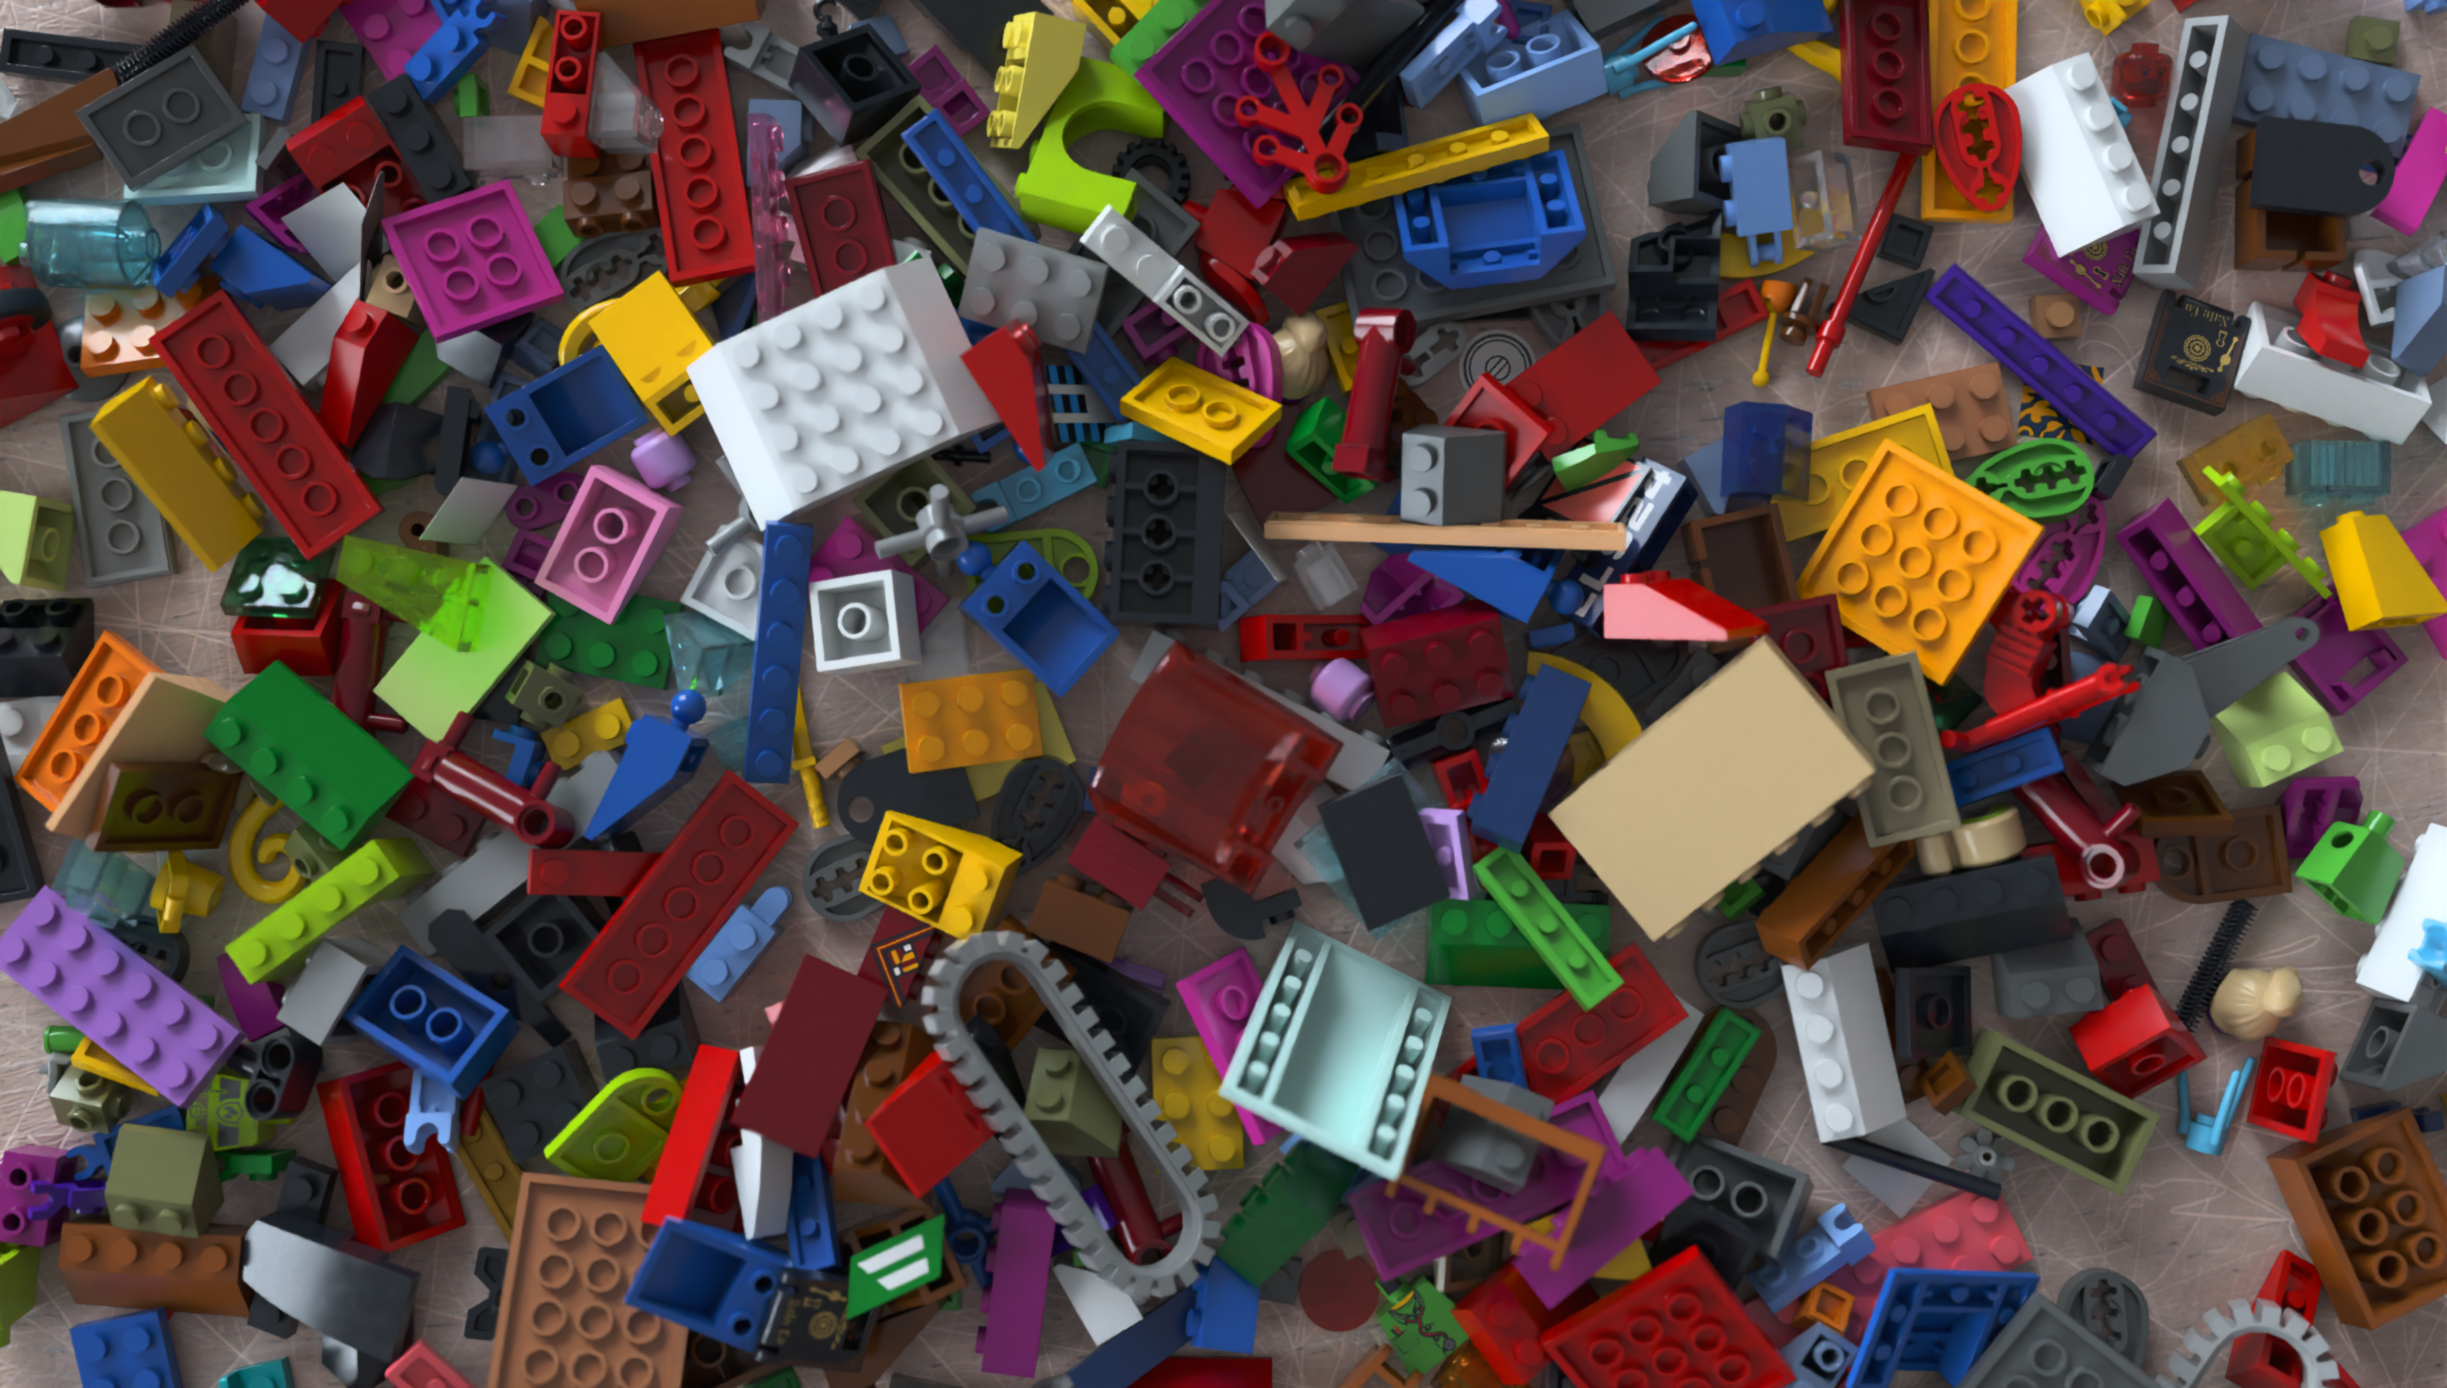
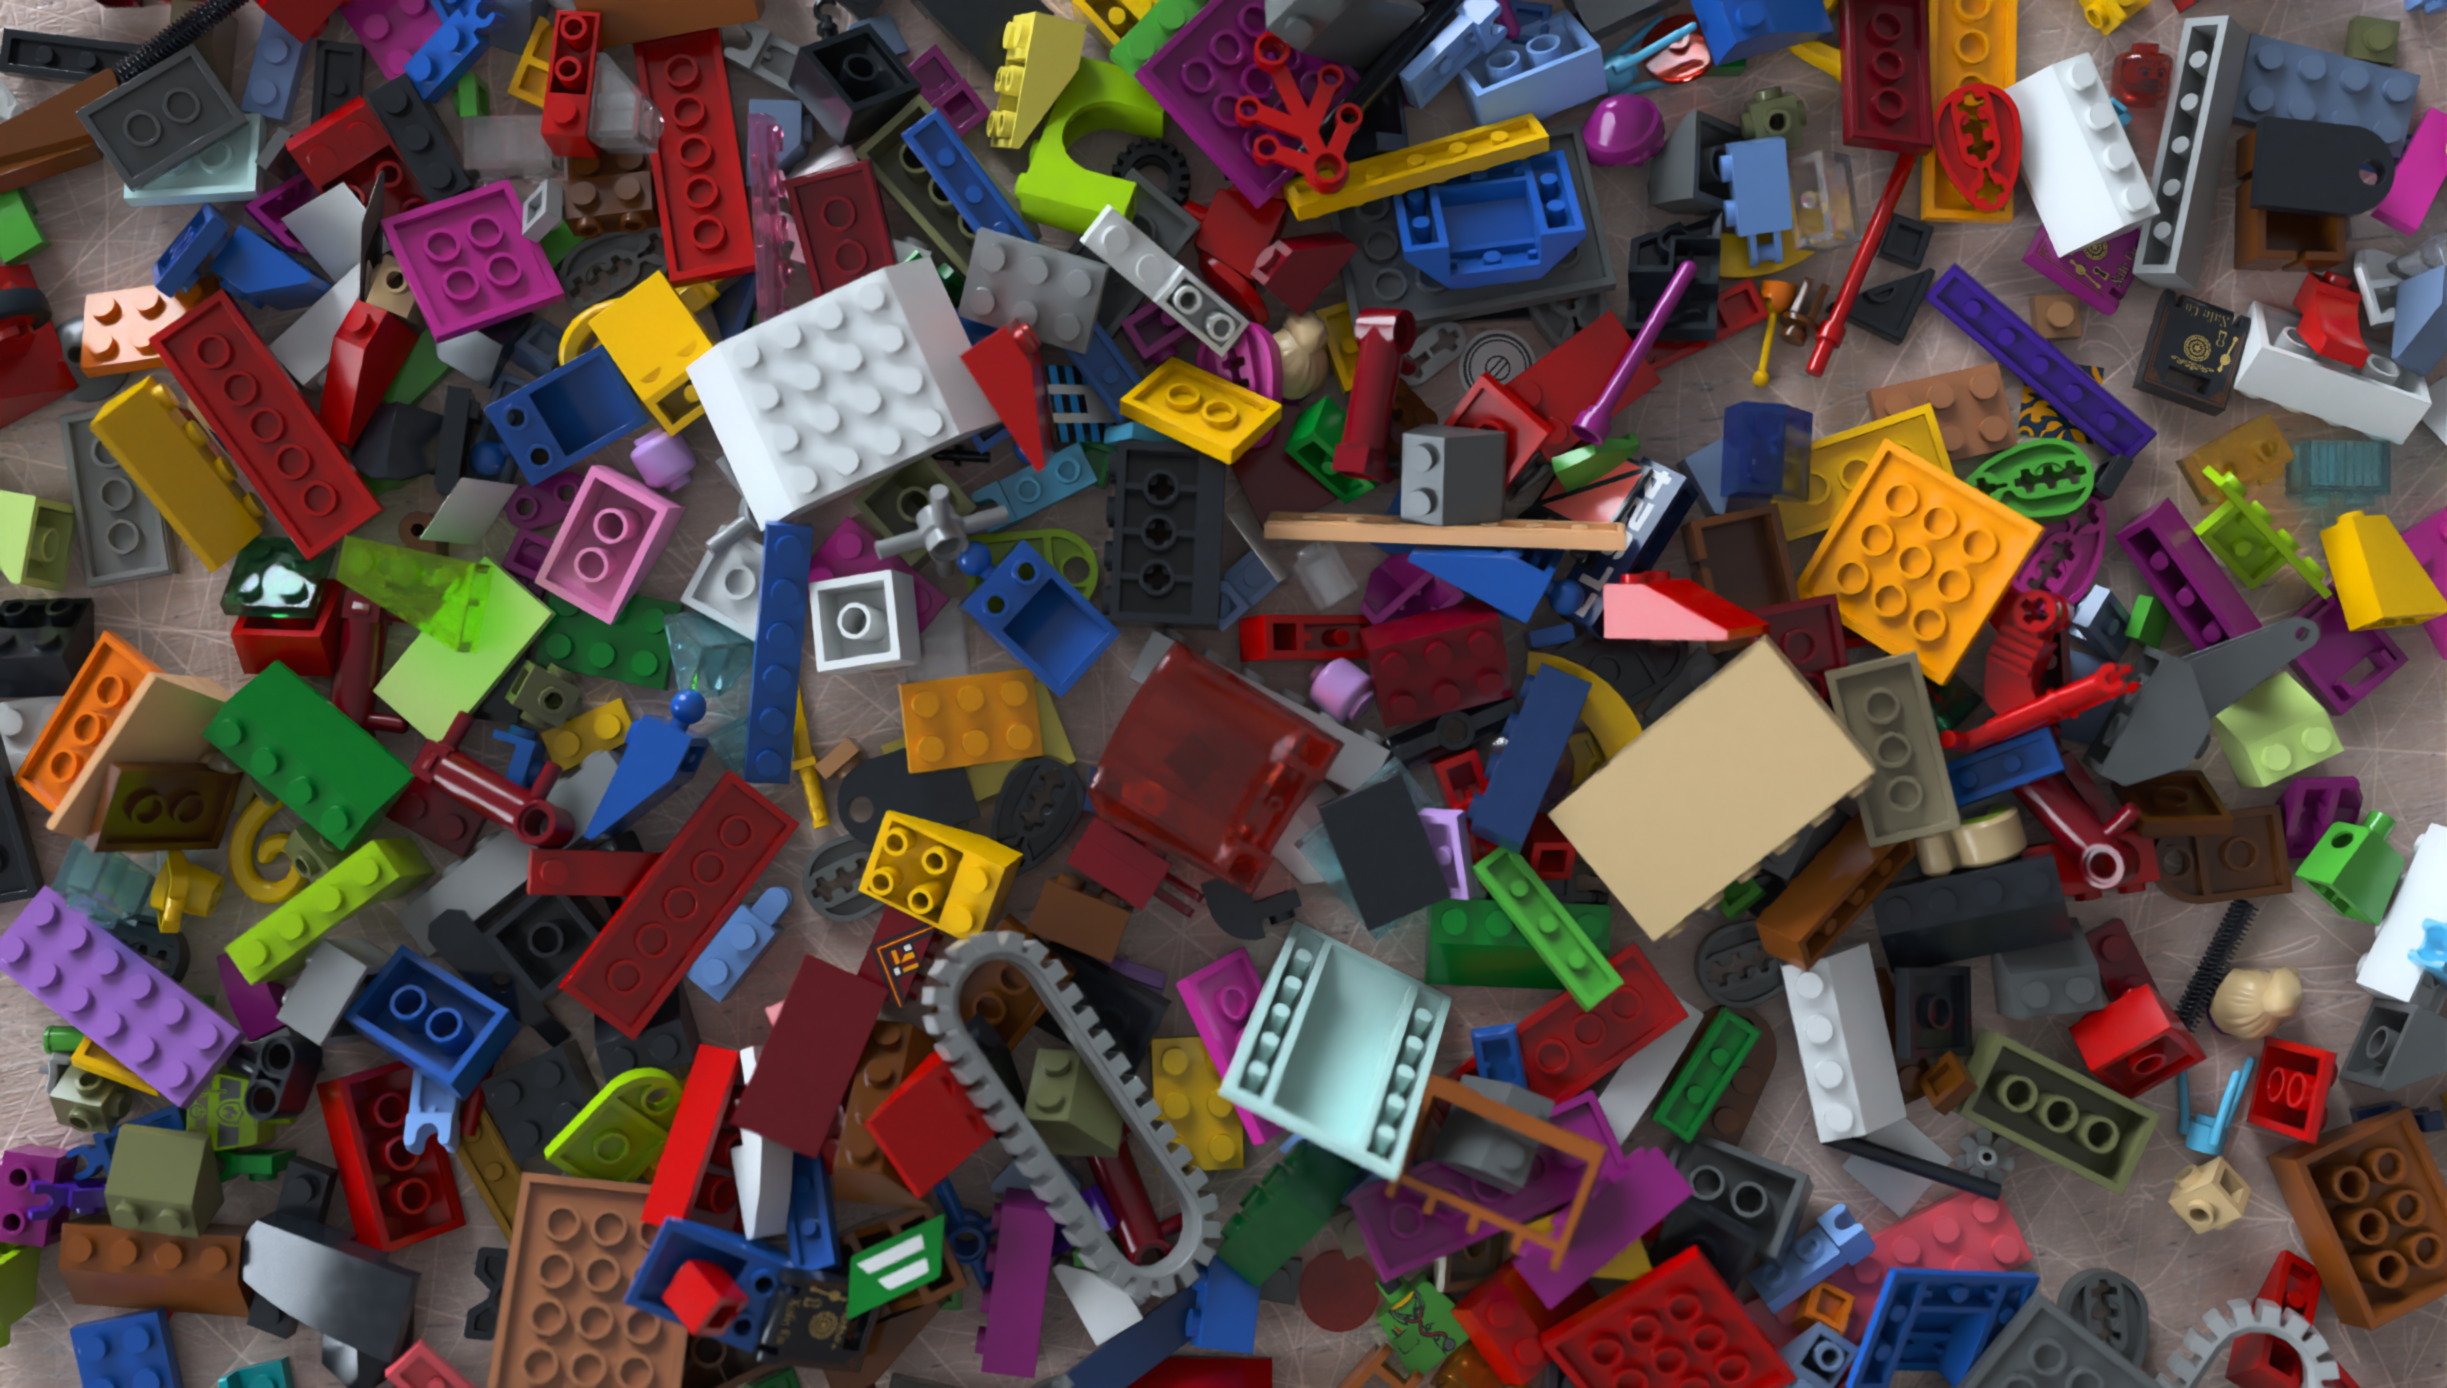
(89, 243): clear light blue cylinder -> none
(542, 211): none -> light grey plate
(705, 1298): none -> red brick
(1594, 423): none -> magenta piece
(1623, 131): none -> magenta hair
(2209, 1195): none -> tan brick

